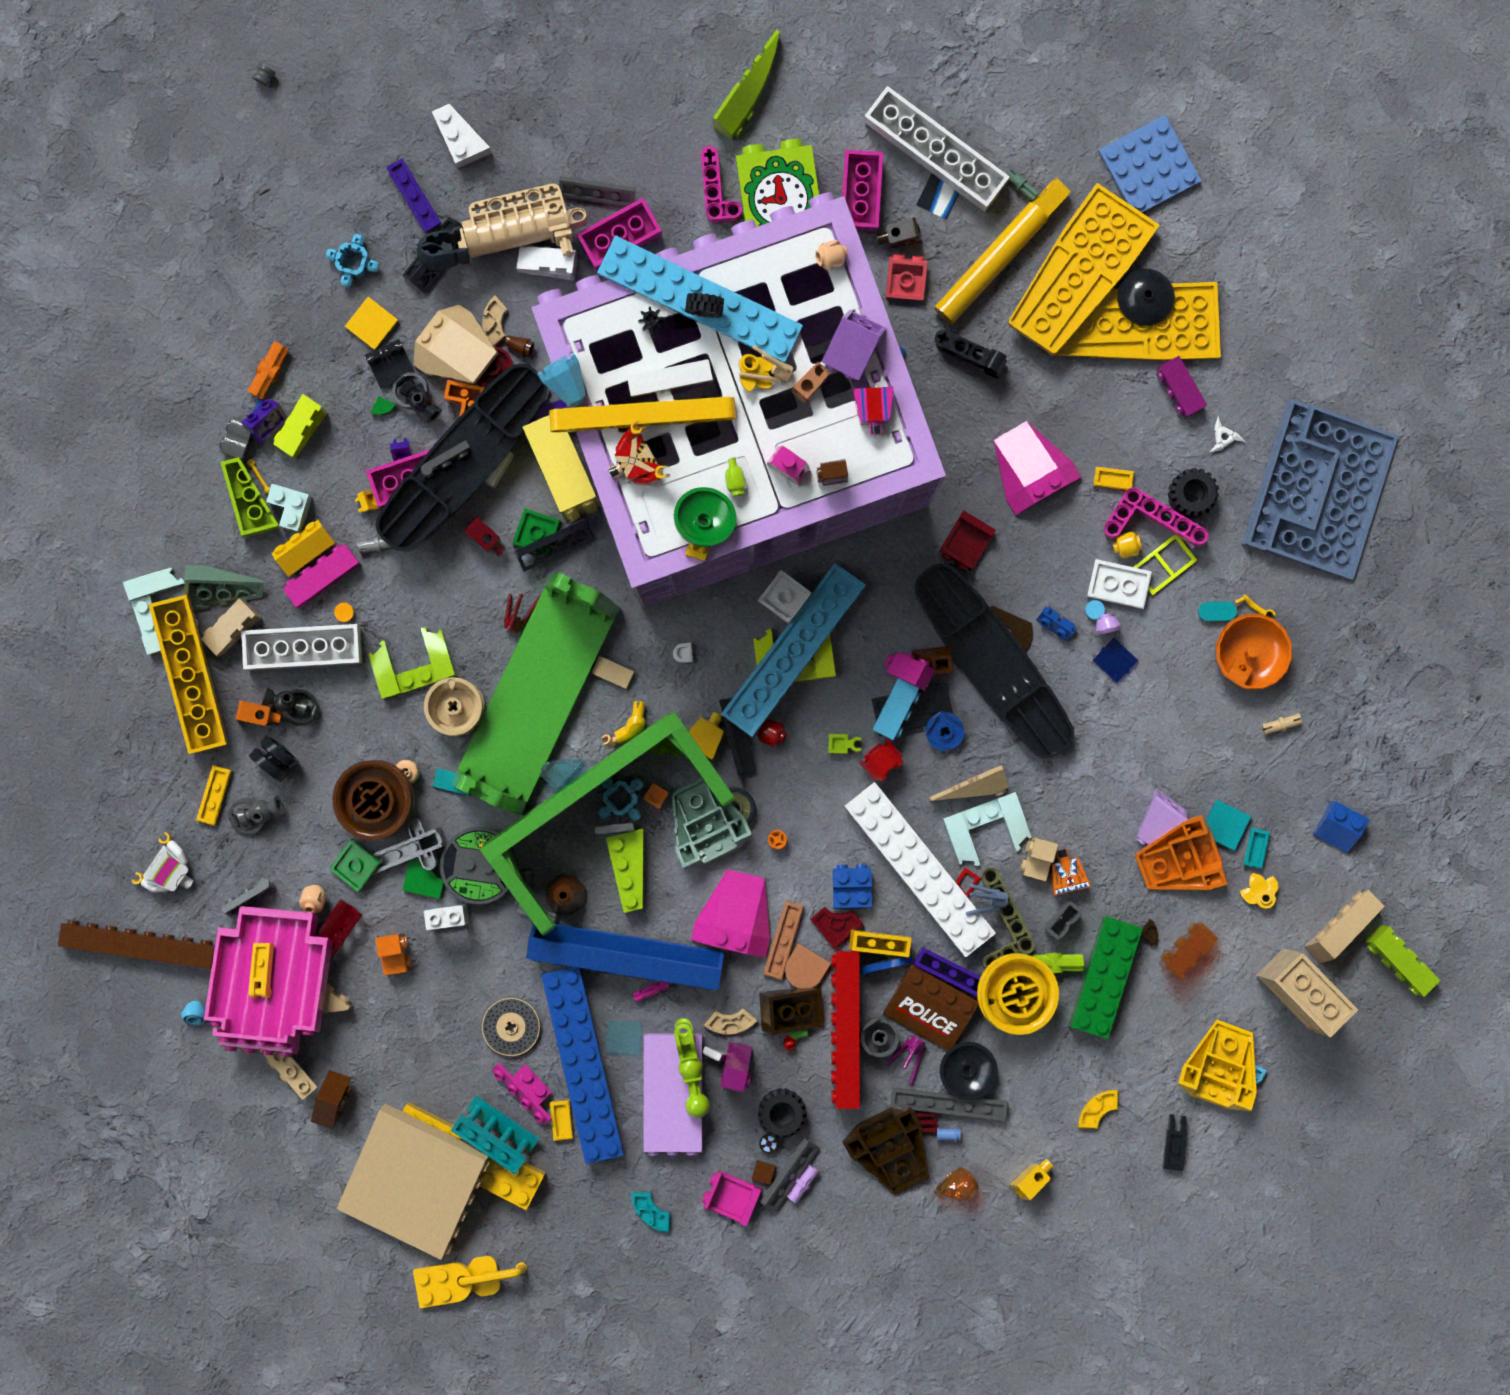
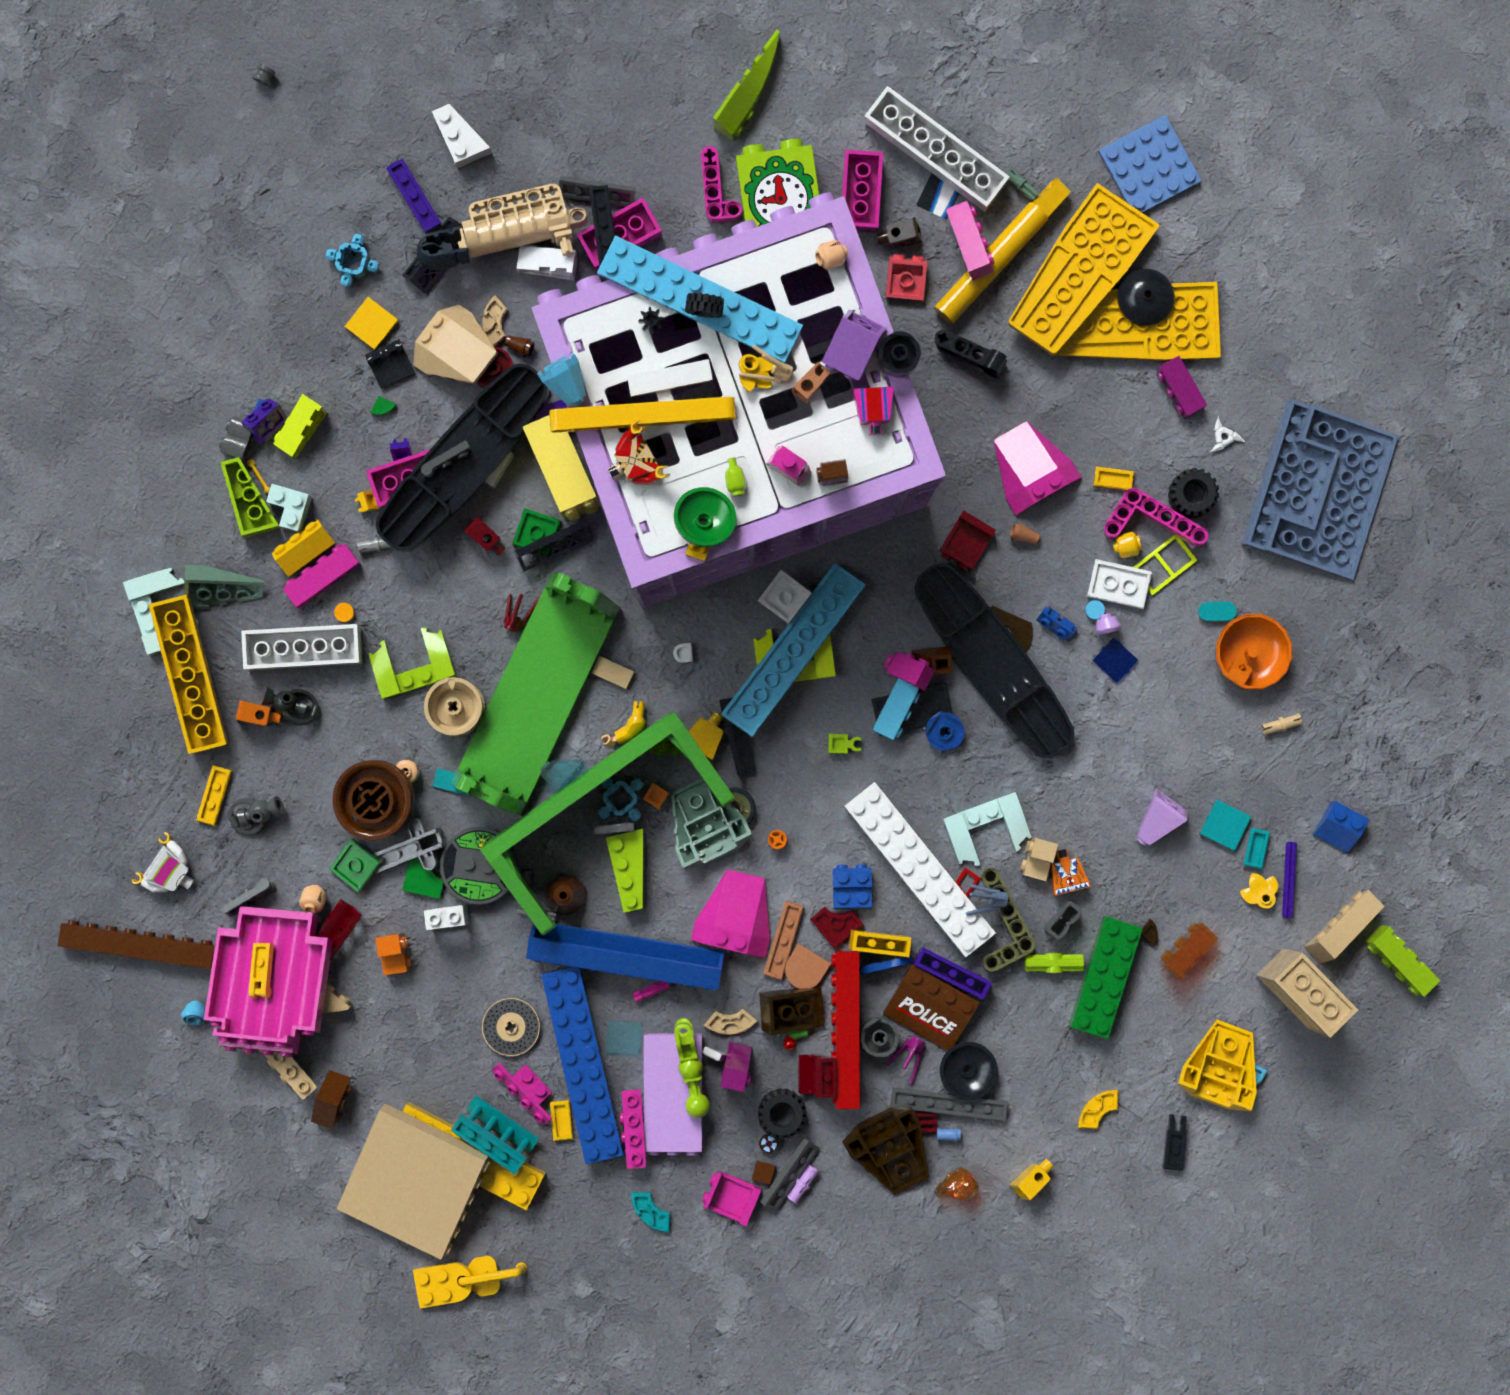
(229, 626): tan wedge -> none
(268, 370): orange piece -> none
(272, 760): black wheel -> none
(419, 400): black piece -> none
(461, 394): orange brick -> none
(602, 220): none -> black tile
(633, 1129): none -> dark pink bracket
(771, 733): red head -> none
(817, 1075): none -> dark red panel
(881, 760): red brick -> none
(909, 348): none -> black brick
(970, 241): none -> brick
(983, 784): tan wedge -> none
(1023, 534): none -> nougat cone
(1032, 1005): yellow wheel -> none
(1183, 859): orange wedge -> none
(1254, 606): yellow piece -> none
(1289, 880): none -> dark purple axle

